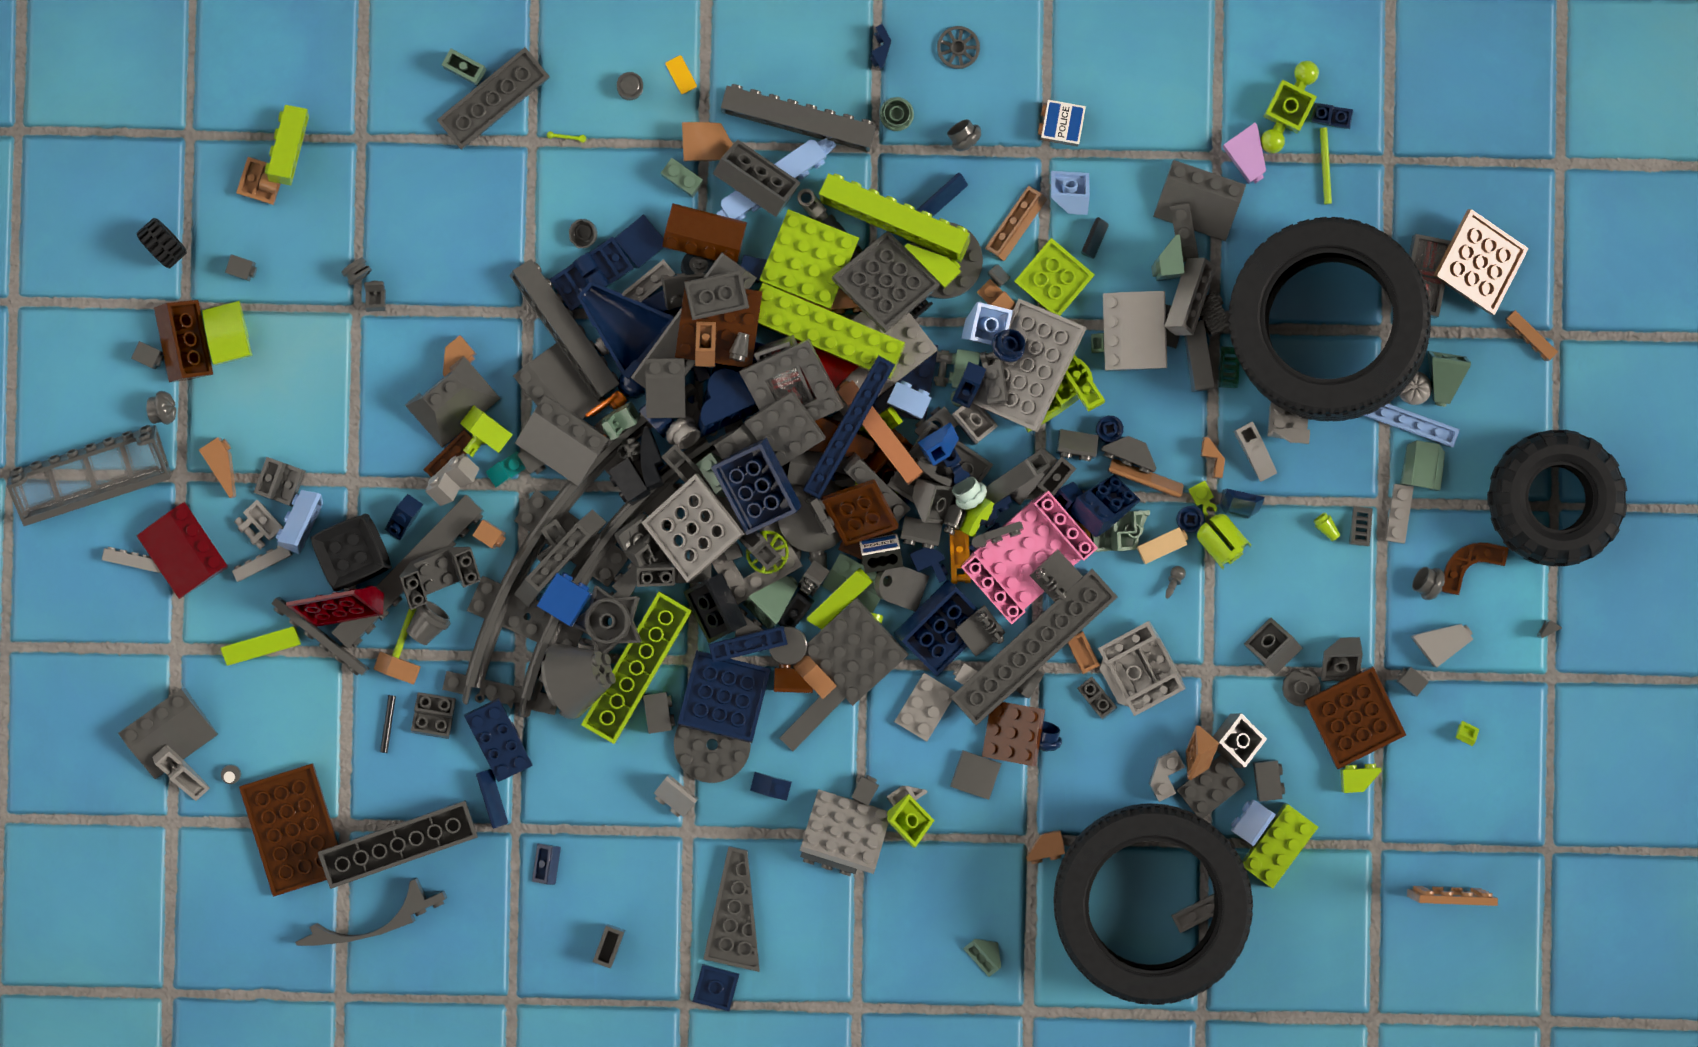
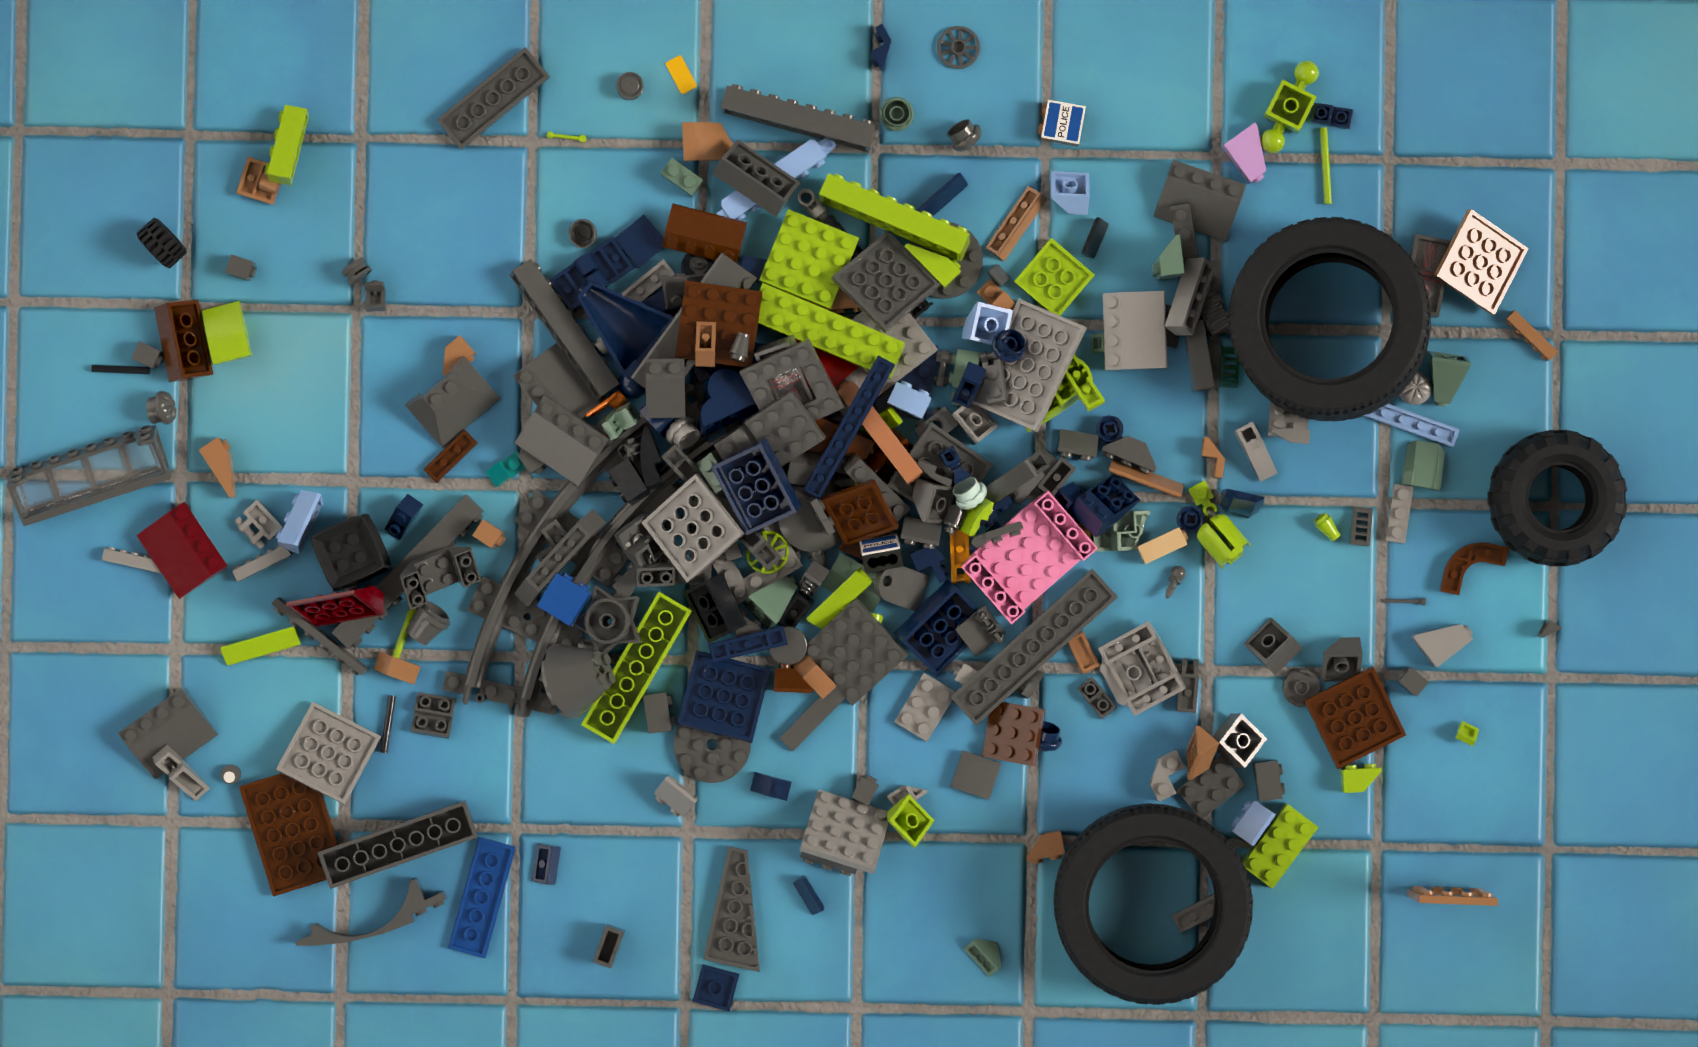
(120, 369): none -> black bar
(279, 481): dark grey slope -> none
(328, 753): none -> light grey plate
(448, 480): light grey brick -> none
(464, 67): sand green brick -> none
(482, 897): none -> blue tile
(484, 430): lime brick -> none
(492, 798): dark blue slope -> none
(498, 739): dark blue plate -> none
(716, 294): dark grey tile -> none
(808, 895): none -> dark blue slope
(939, 444): blue slope -> none
(1056, 576): dark grey hinge -> none
(1188, 698): none -> dark grey hinge
(1422, 601): none -> dark grey piece
(1429, 582): dark grey piece -> none

